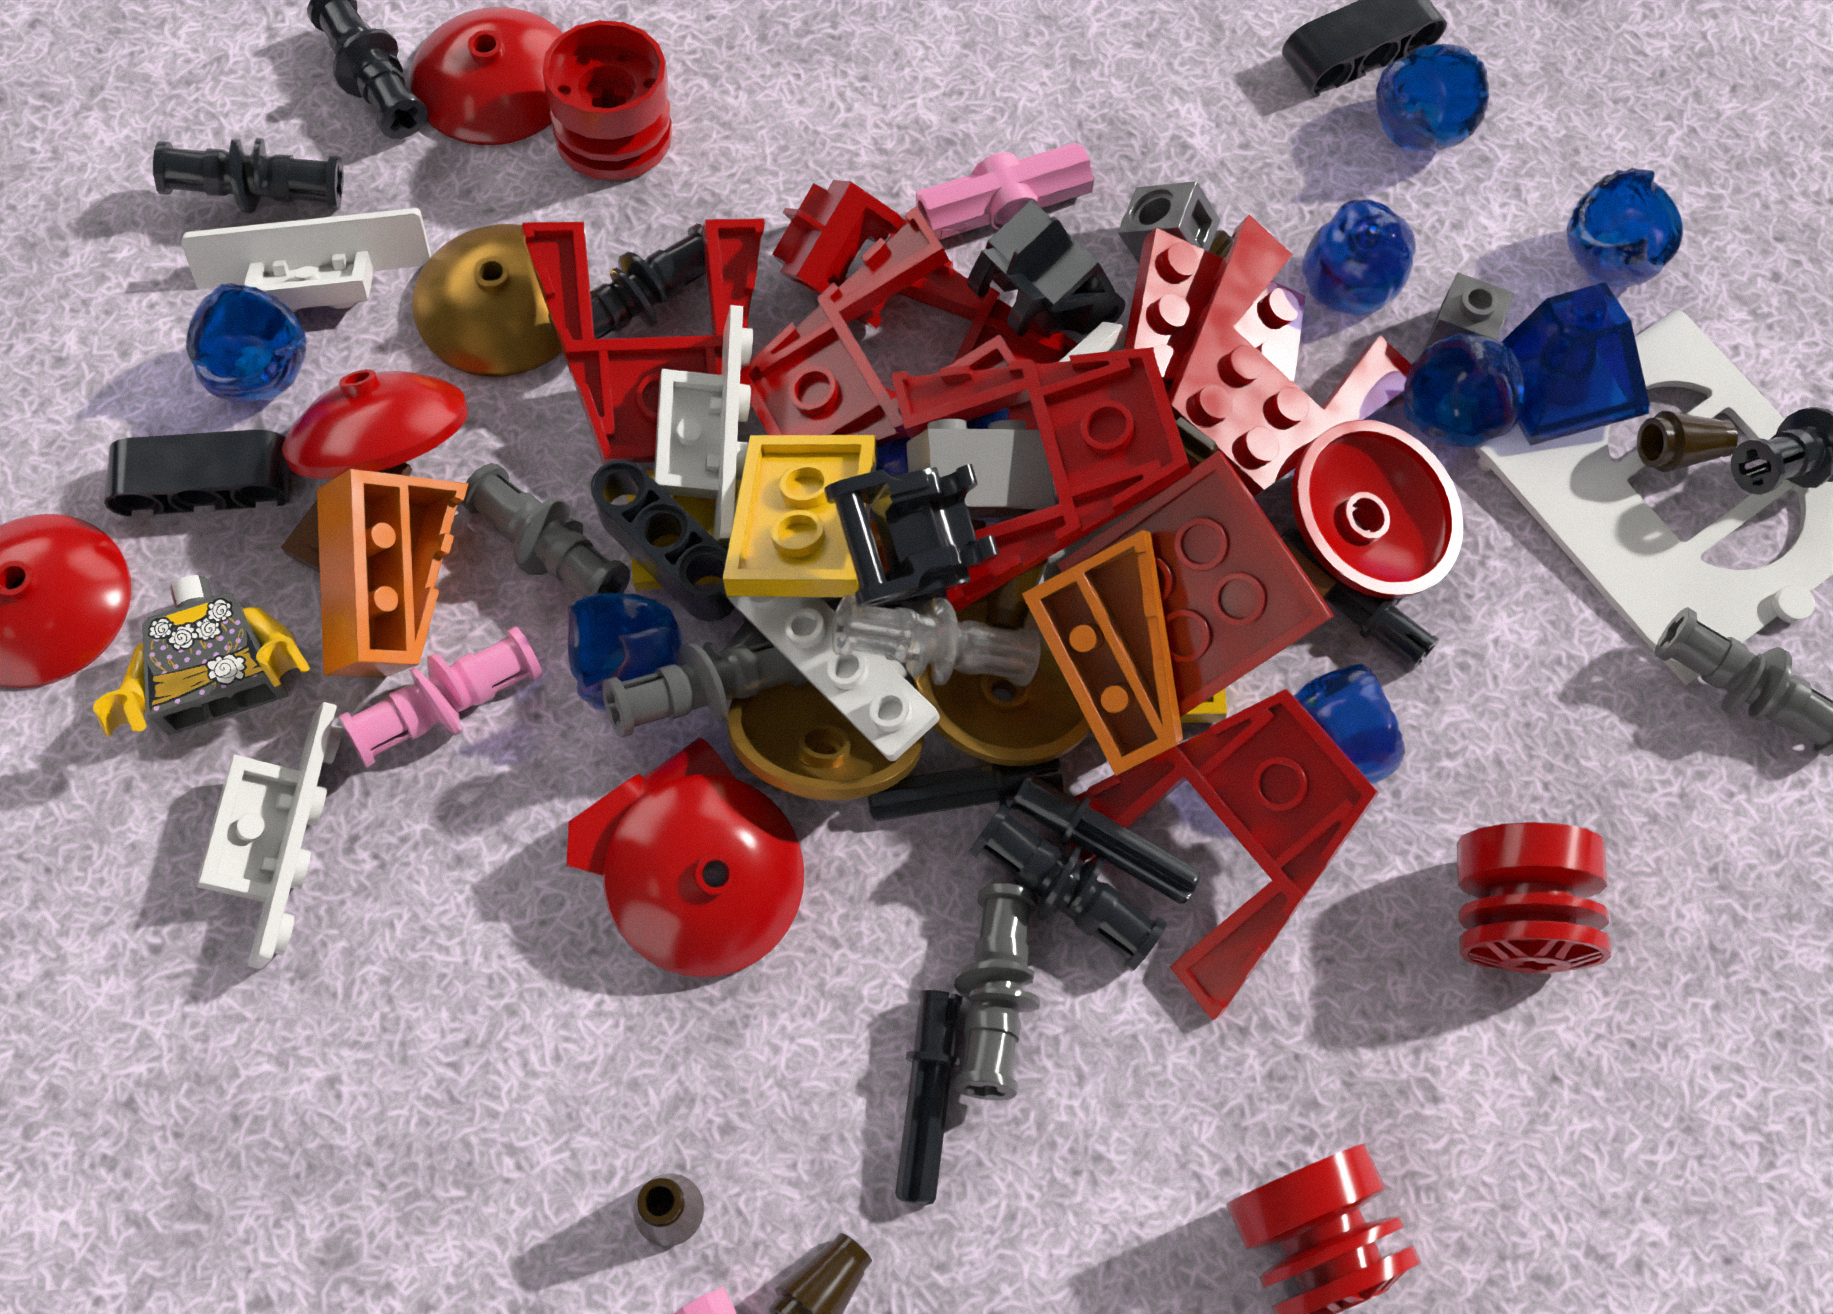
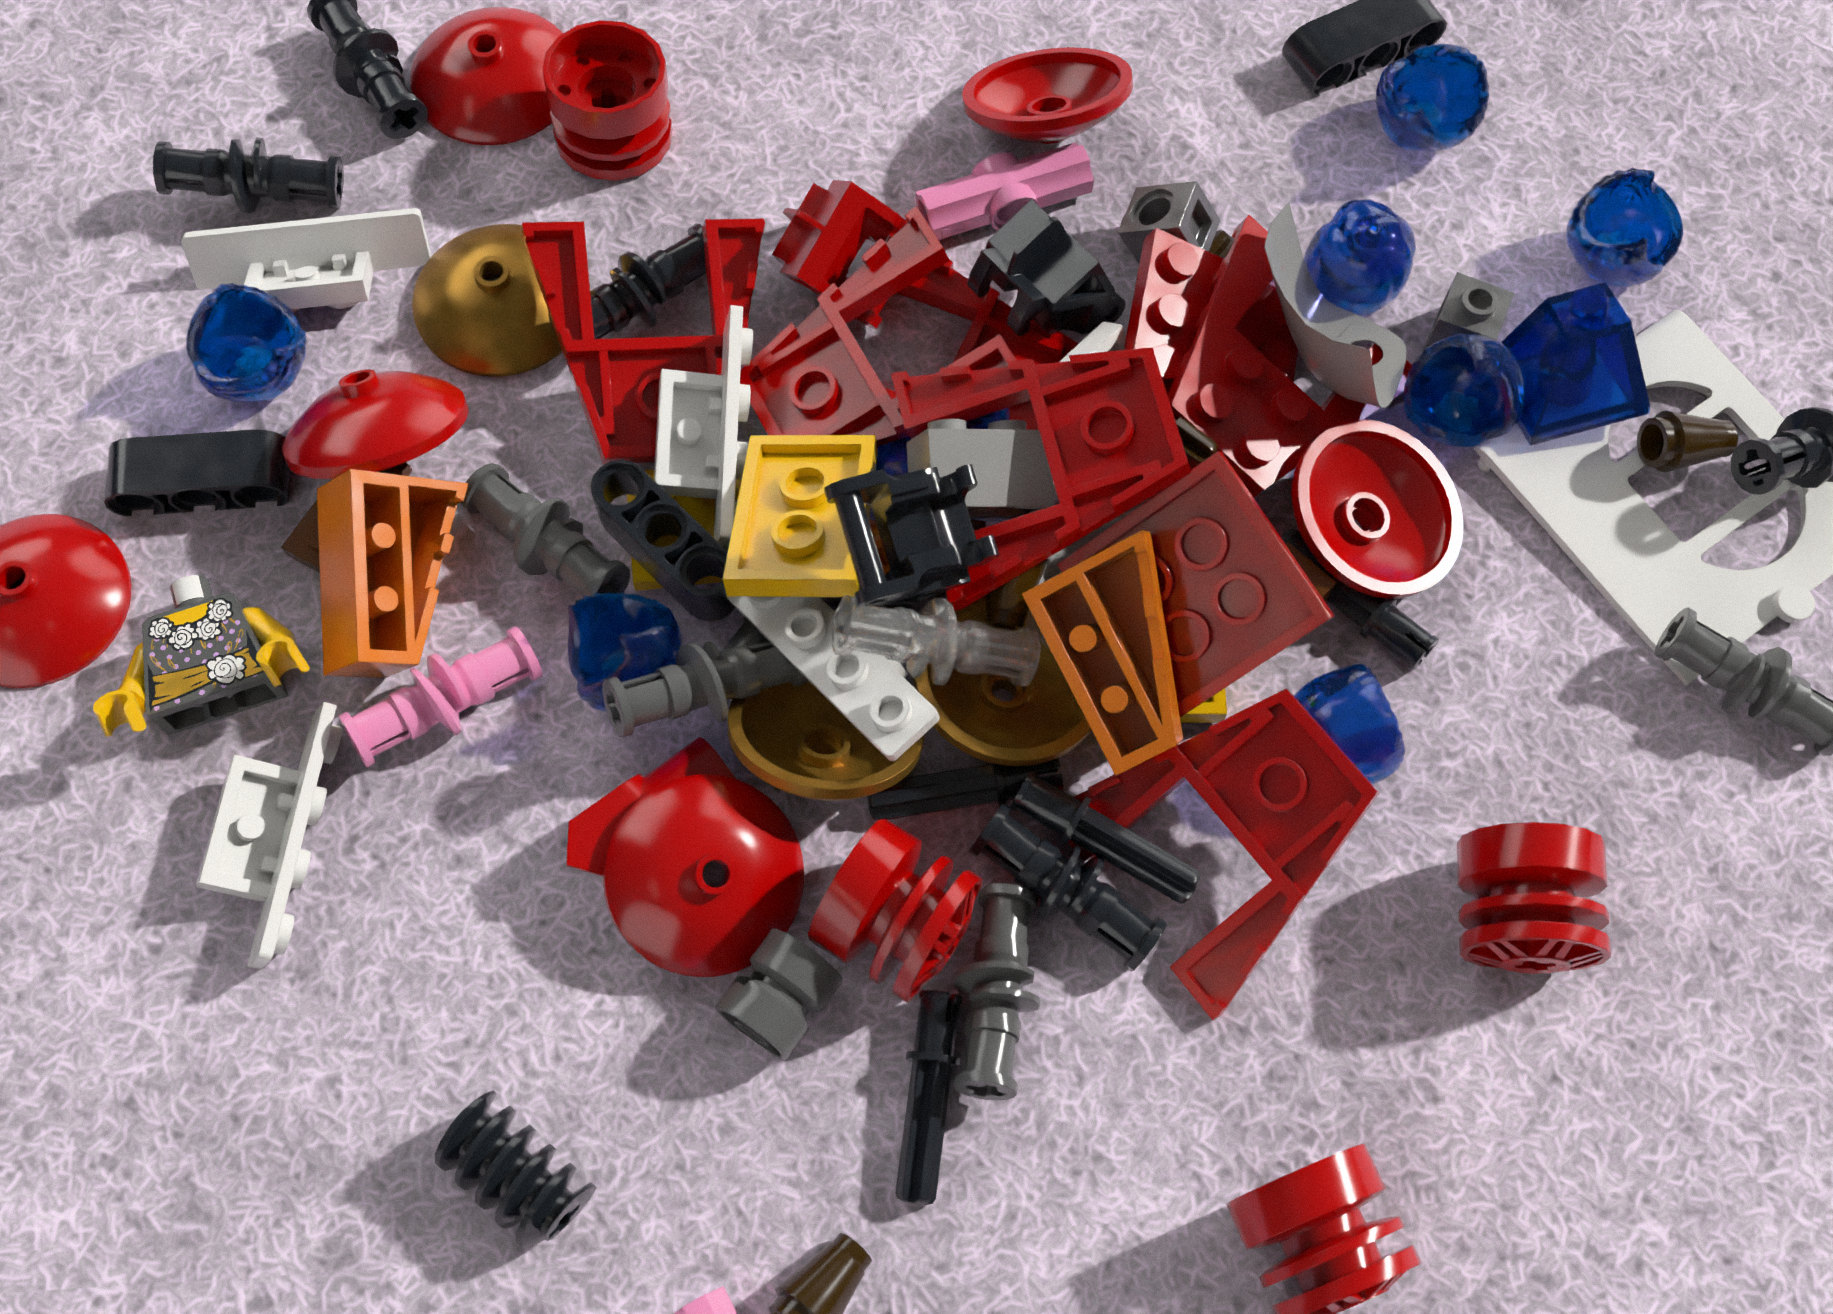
(509, 1173): none -> black piece
(682, 1219): dark brown cone -> none
(779, 993): none -> dark grey wheel
(889, 905): none -> red wheel
(1048, 93): none -> red dish
(1327, 332): none -> light grey piece

